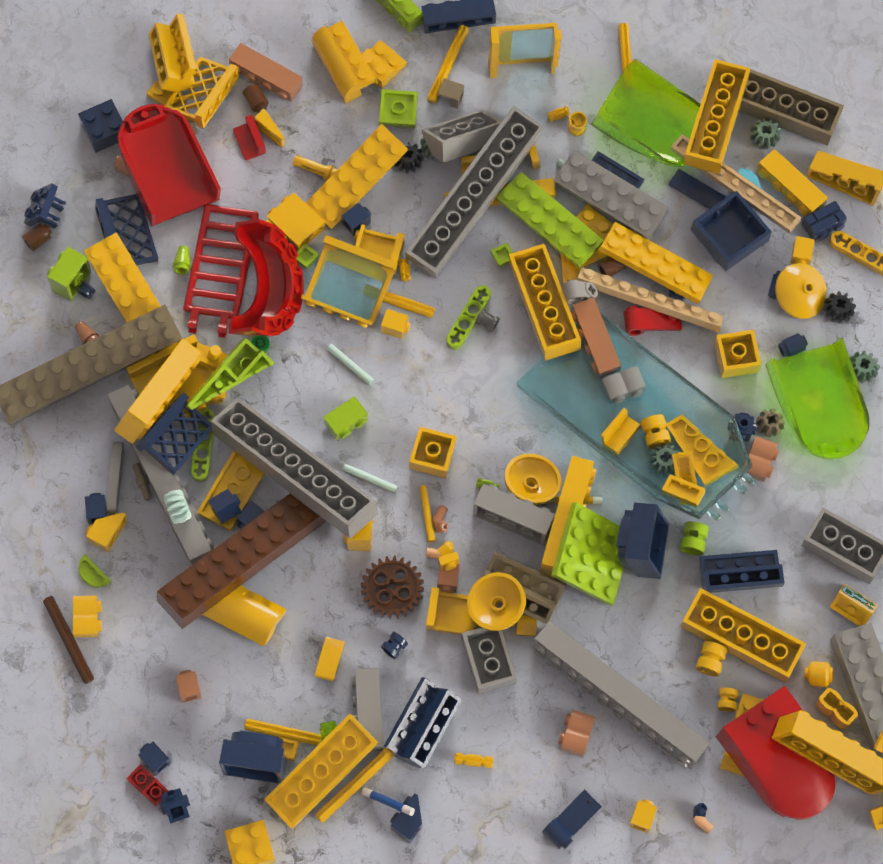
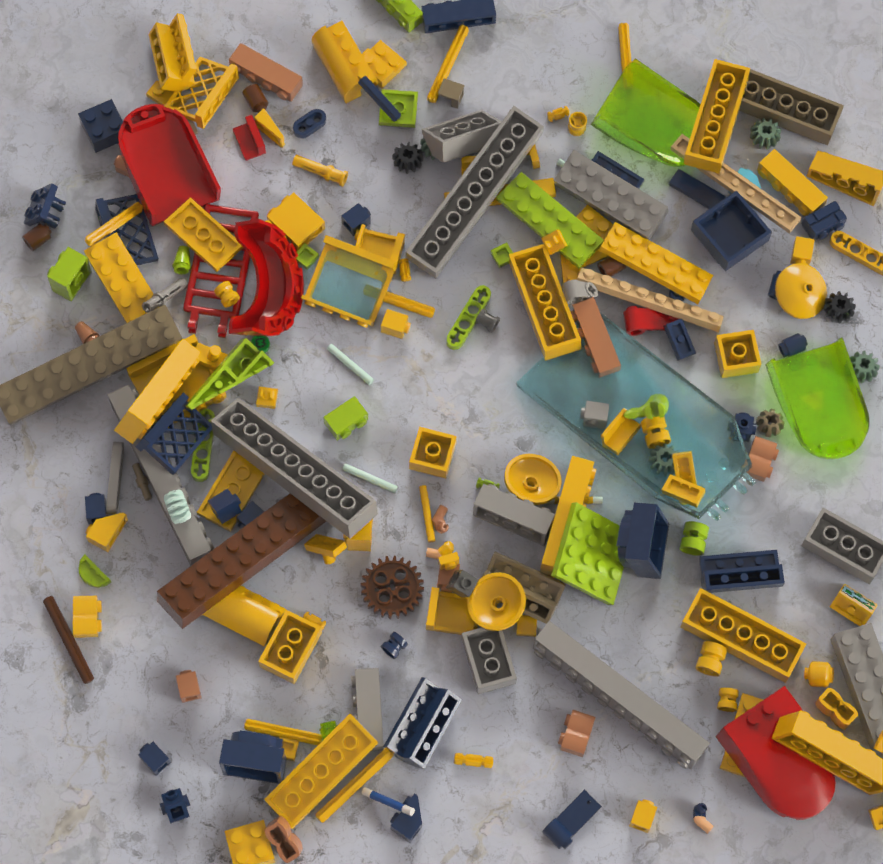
(85, 290): dark blue bush -> none
(113, 224): none -> yellow axle
(147, 785): red slope -> none
(159, 298): none -> light grey pin
(203, 234): none -> yellow plate
(226, 293): none -> yellow wheel
(267, 397): none -> yellow tile
(281, 836): none -> nougat brick
(290, 646): none -> yellow brick
(307, 122): none -> dark blue plate
(314, 619): none -> yellow piece
(326, 546): none -> yellow tile
(329, 659): yellow slope -> none
(357, 176): yellow plate -> none
(379, 98): none -> dark blue axle
(462, 583): none -> dark grey brick
(524, 45): panel -> none
(554, 242): none -> yellow tile
(595, 414): none -> light grey brick
(624, 385): light grey brick -> none
(655, 406): none -> lime piece
(679, 339): none -> dark blue plate
(708, 459): yellow wing -> none

